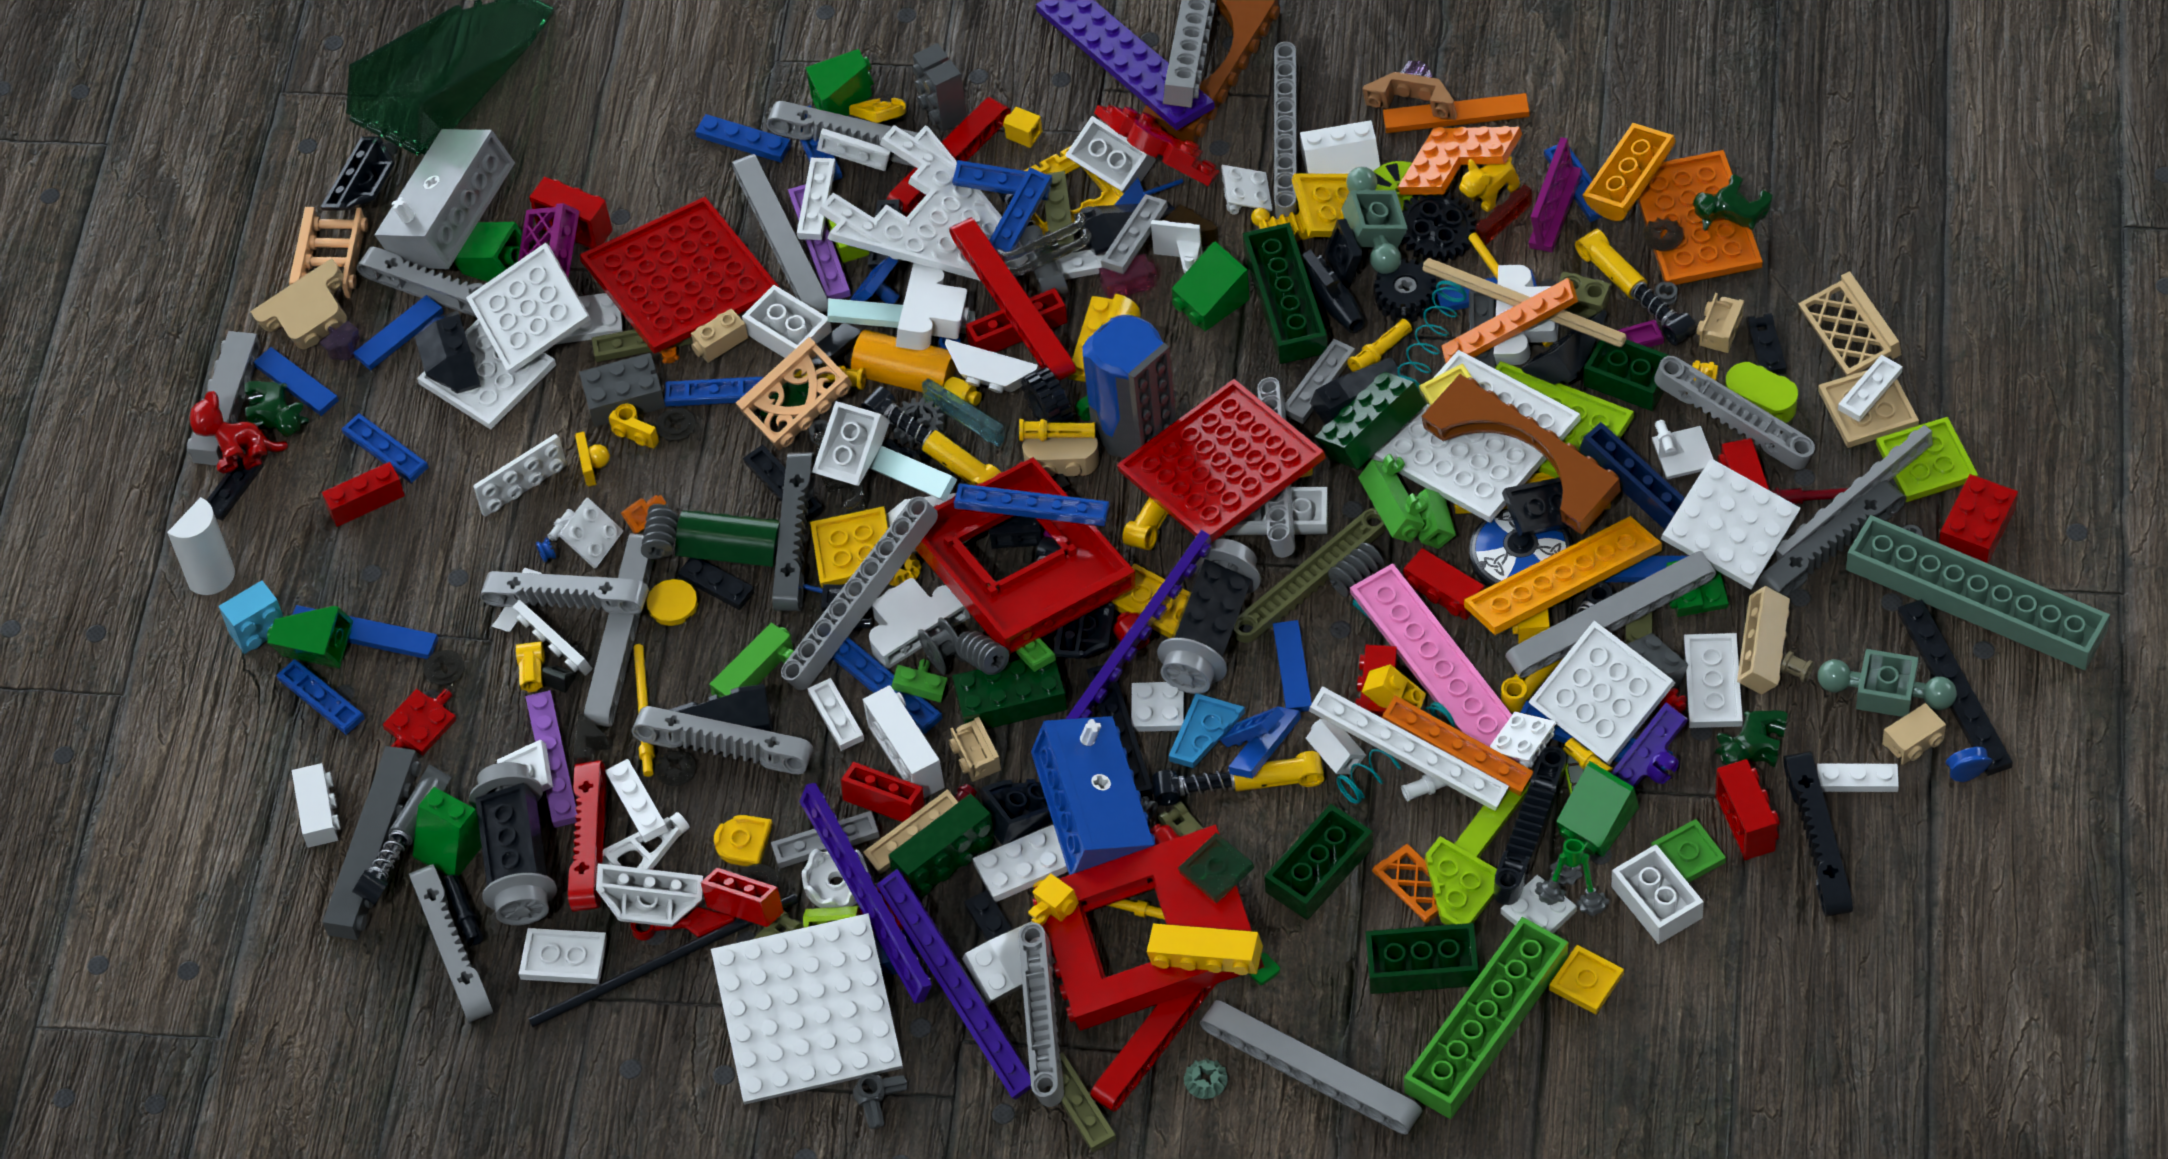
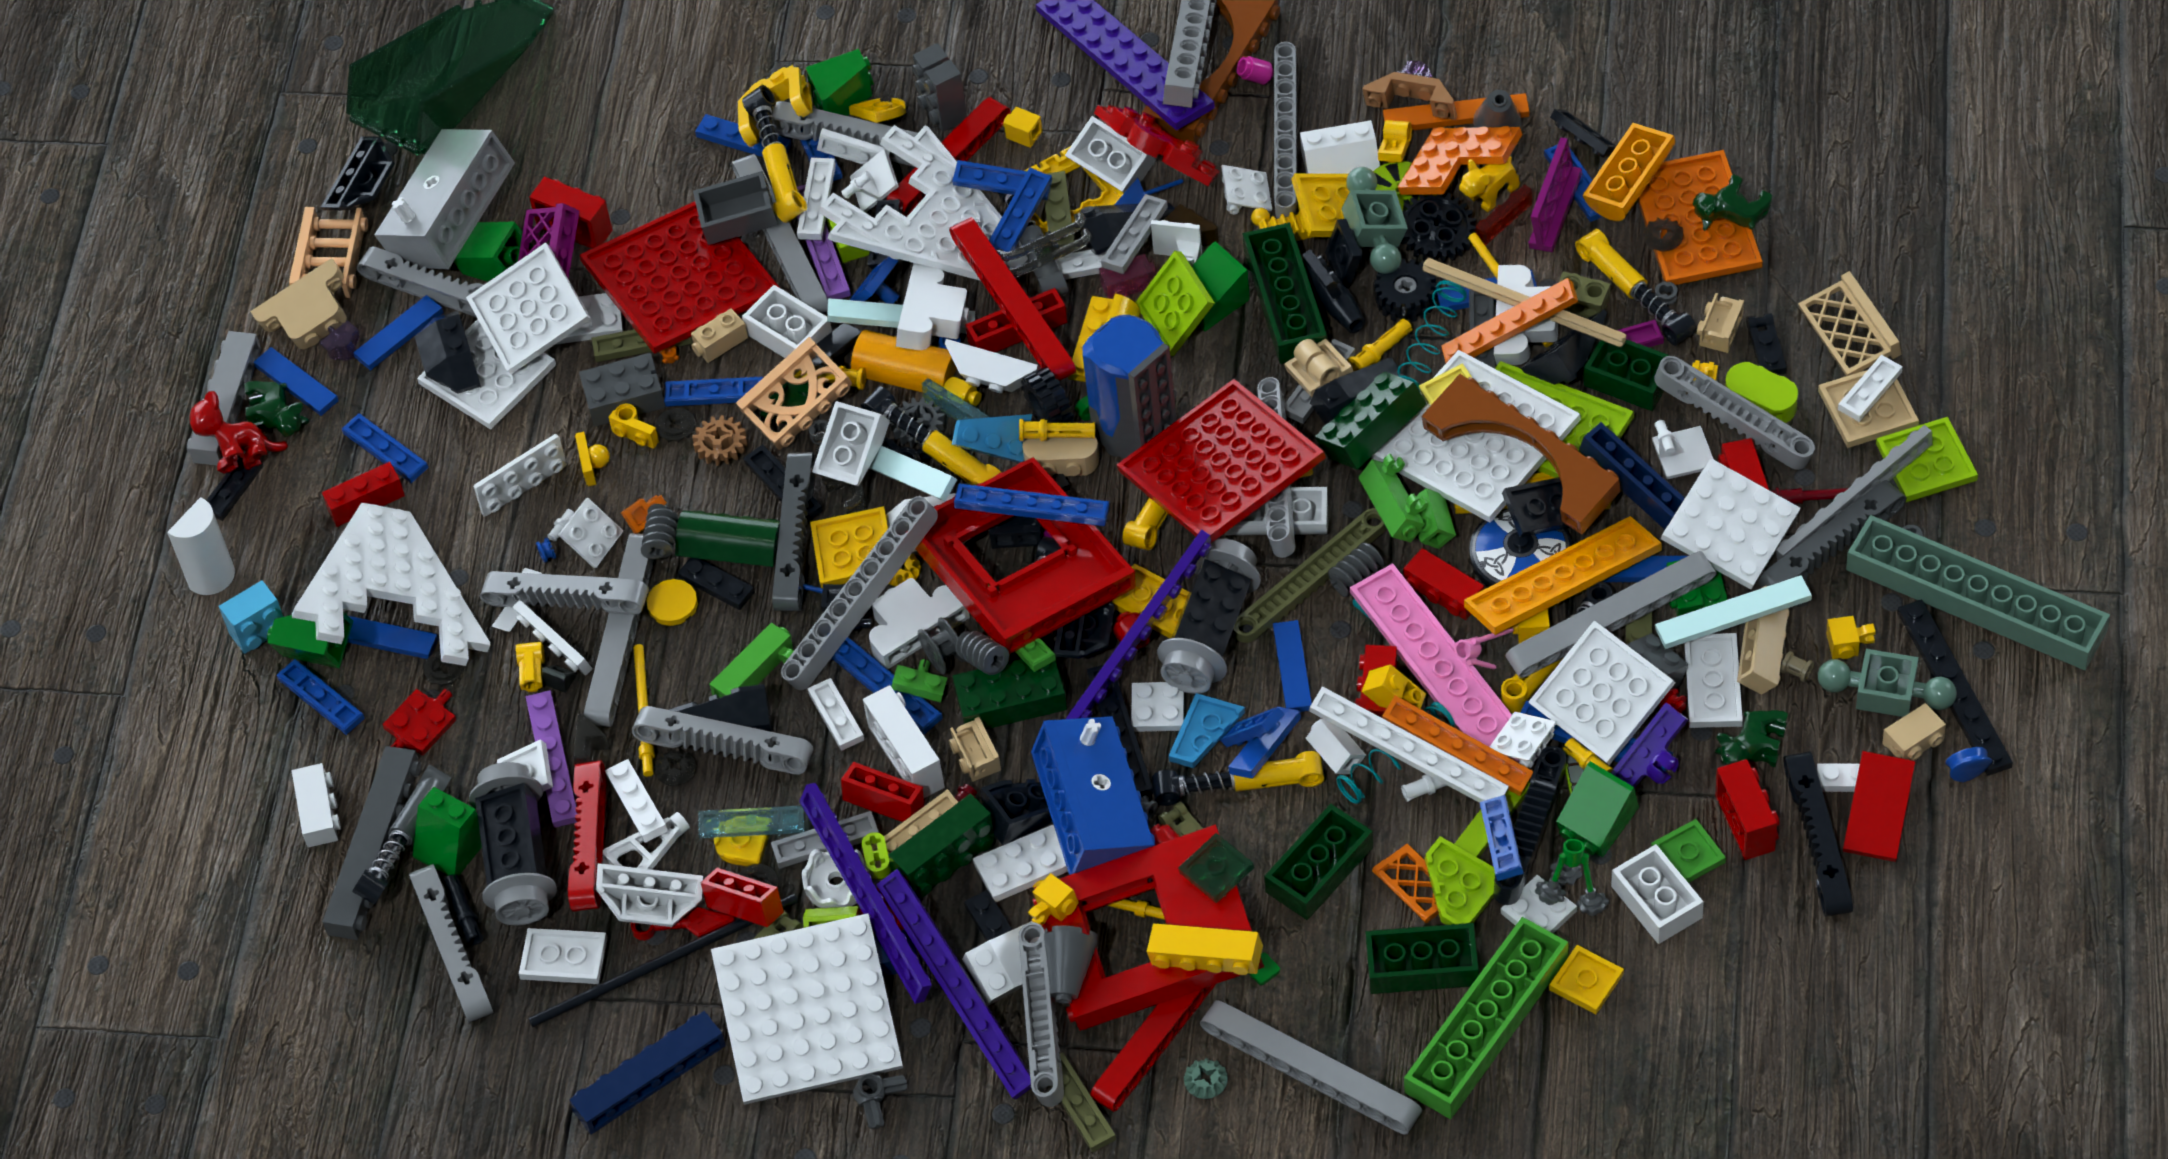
(389, 559): none -> white wing
(647, 1072): none -> dark blue brick
(719, 440): none -> medium nougat gear
(735, 207): none -> dark grey piece
(751, 821): none -> clear light blue plate
(783, 84): none -> yellow plate
(788, 200): none -> yellow piece
(872, 181): none -> white plate
(872, 856): none -> lime beam
(991, 436): none -> dark azure wing
(1068, 960): none -> dark grey cone
(1175, 301): none -> lime plate
(1255, 70): none -> dark pink brick
(1316, 364): none -> tan plate
(1395, 141): none -> yellow plate
(1471, 648): none -> bright pink plant
(1497, 111): none -> dark grey cone
(1501, 838): none -> plate
(1582, 132): none -> black plate
(1733, 612): none -> light aqua tile
(1845, 637): none -> yellow brick
(1879, 806): none -> red tile
(1978, 518): red brick -> none

